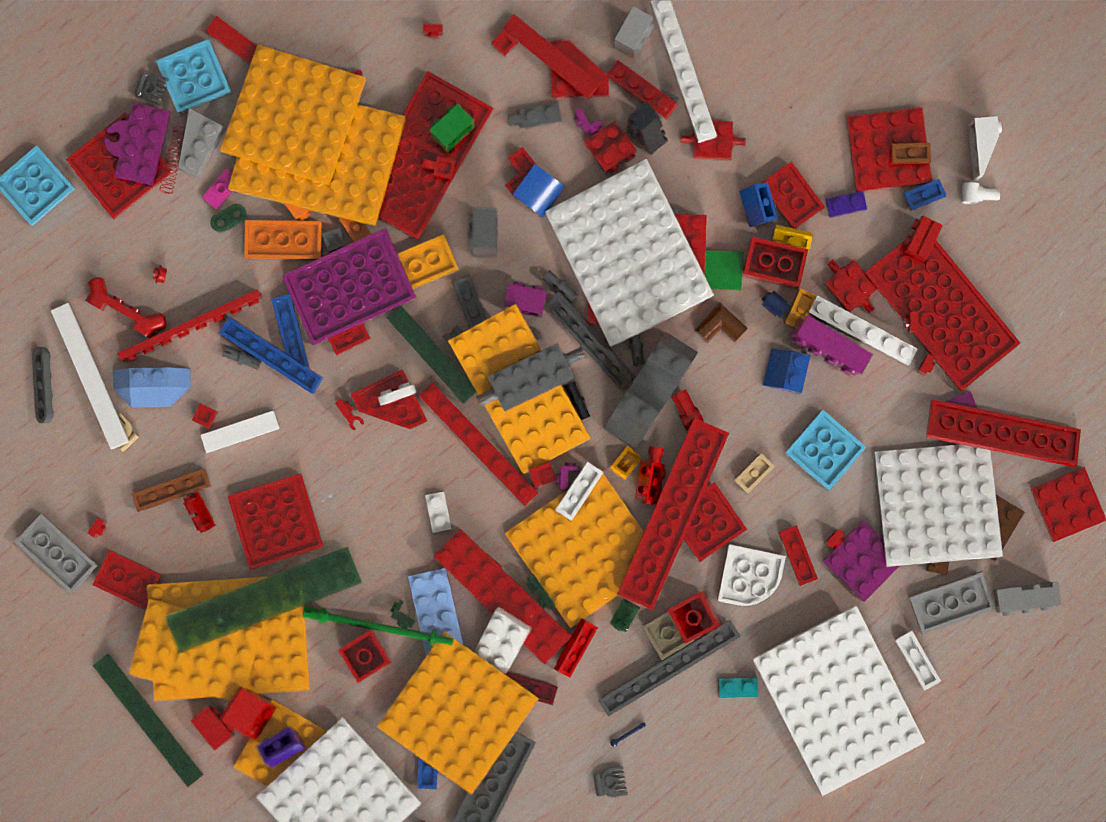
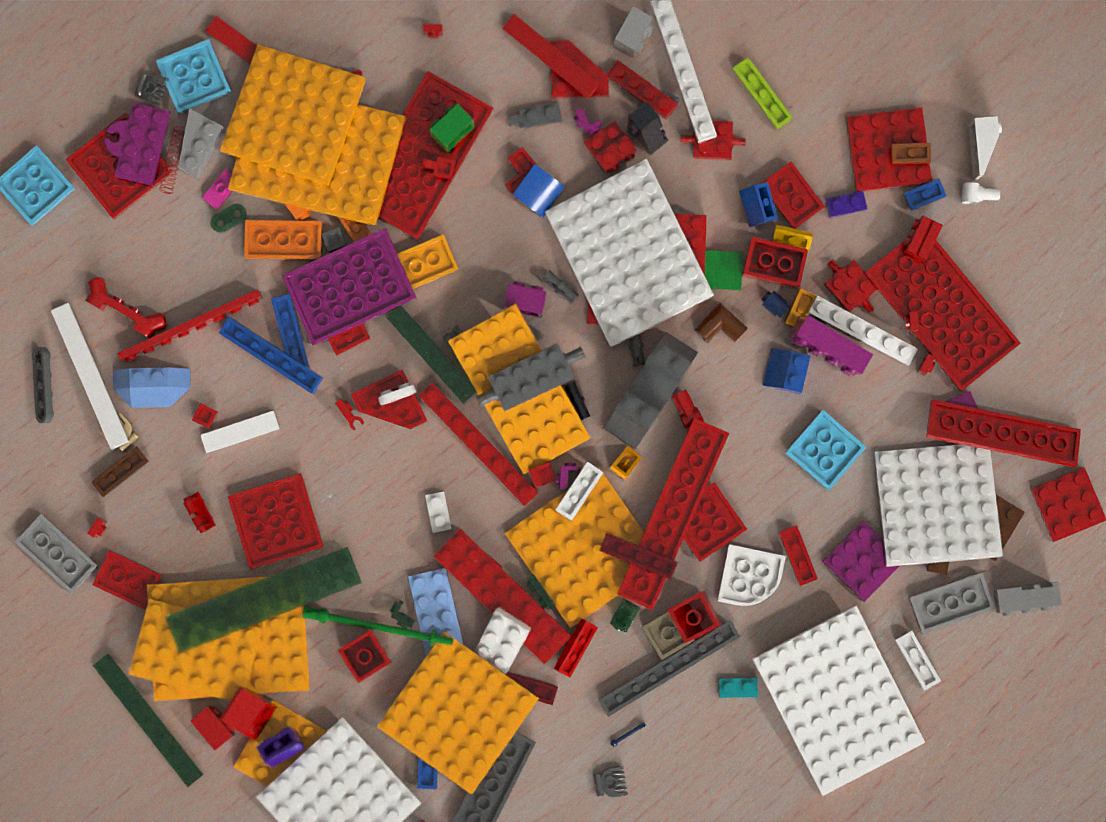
(120, 471): none -> reddish brown plate
(159, 274): red plate -> none
(171, 490): dark orange plate -> none
(241, 357): dark grey pin -> none
(469, 300): dark grey tile -> none
(484, 232): dark grey brick -> none
(504, 43): red plate -> none
(590, 340): dark grey plate -> none
(638, 556): none -> dark red tile
(649, 477): red brick -> none
(754, 473): tan plate -> none
(762, 93): none -> lime plate
(835, 539): red plate -> none

